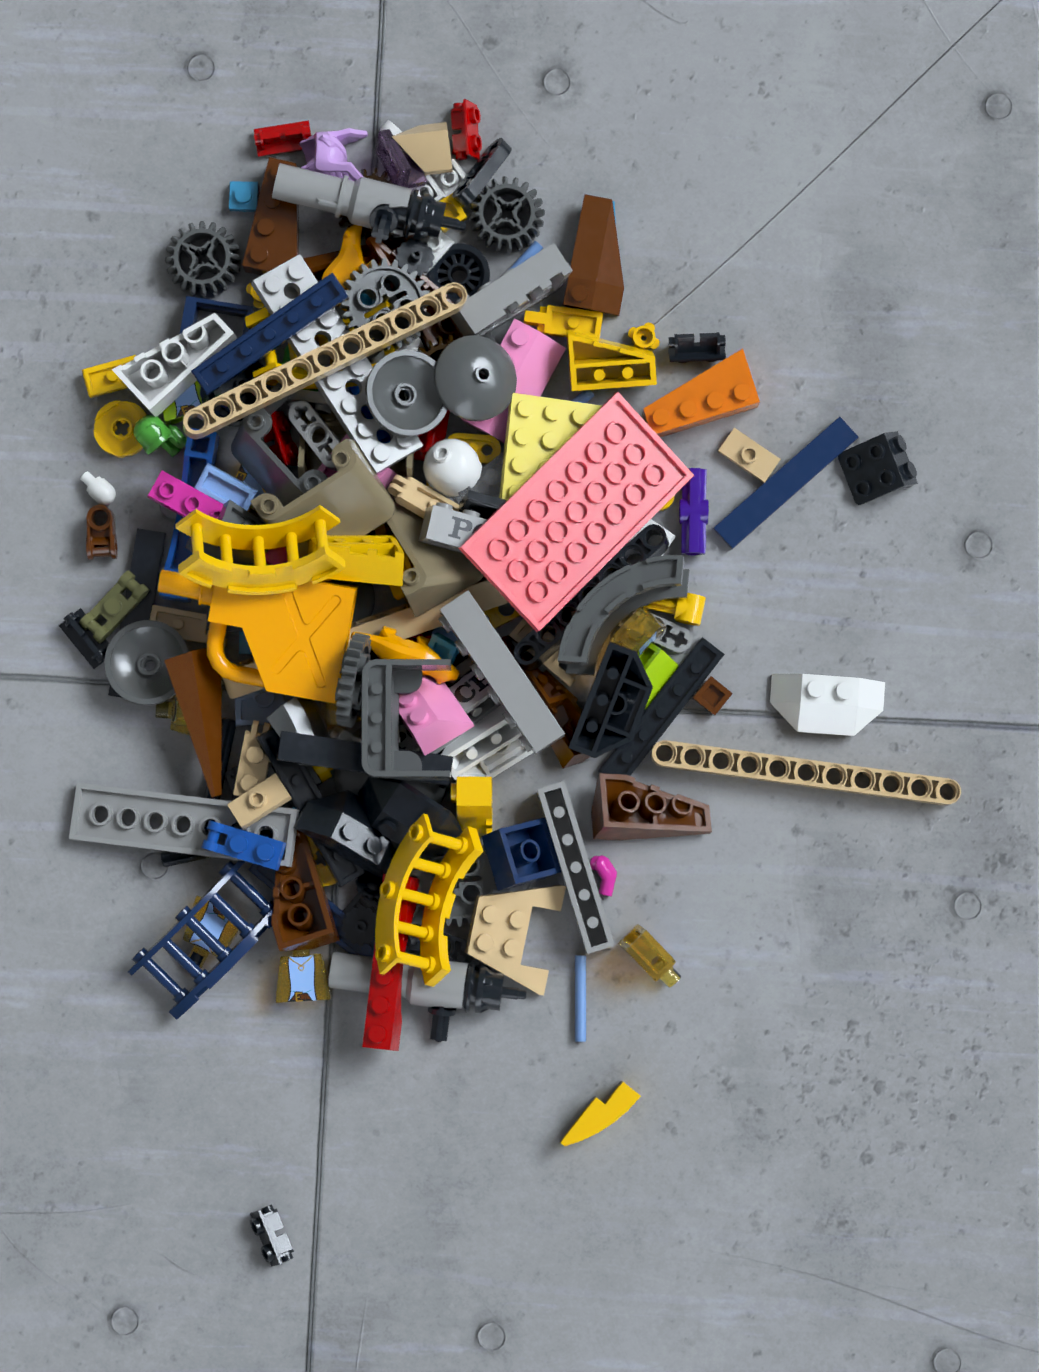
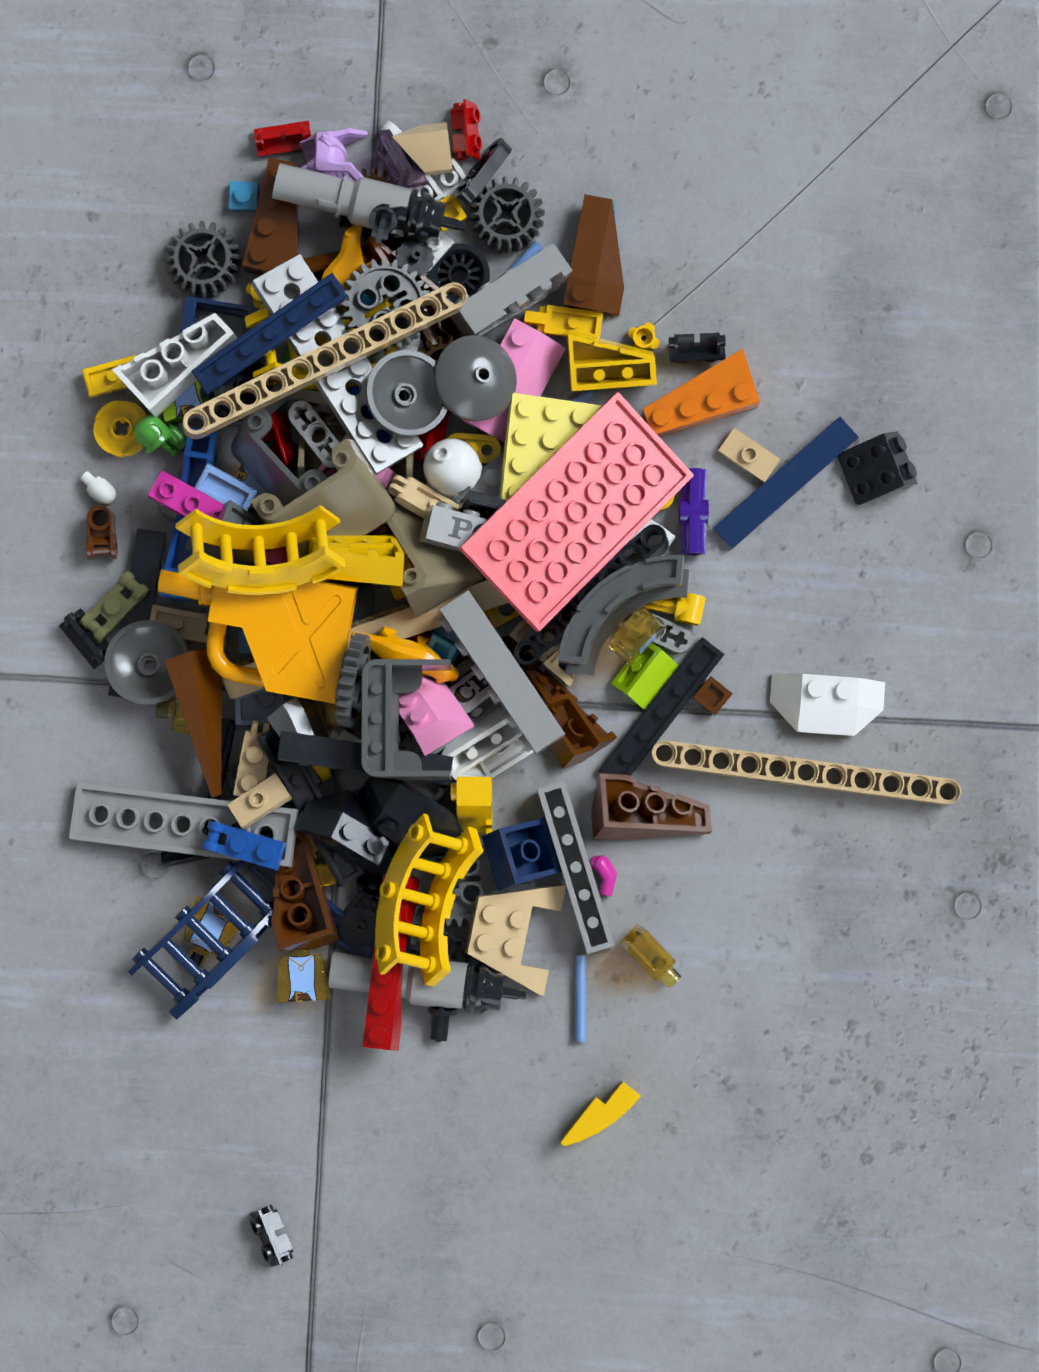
(613, 703): black wedge -> none

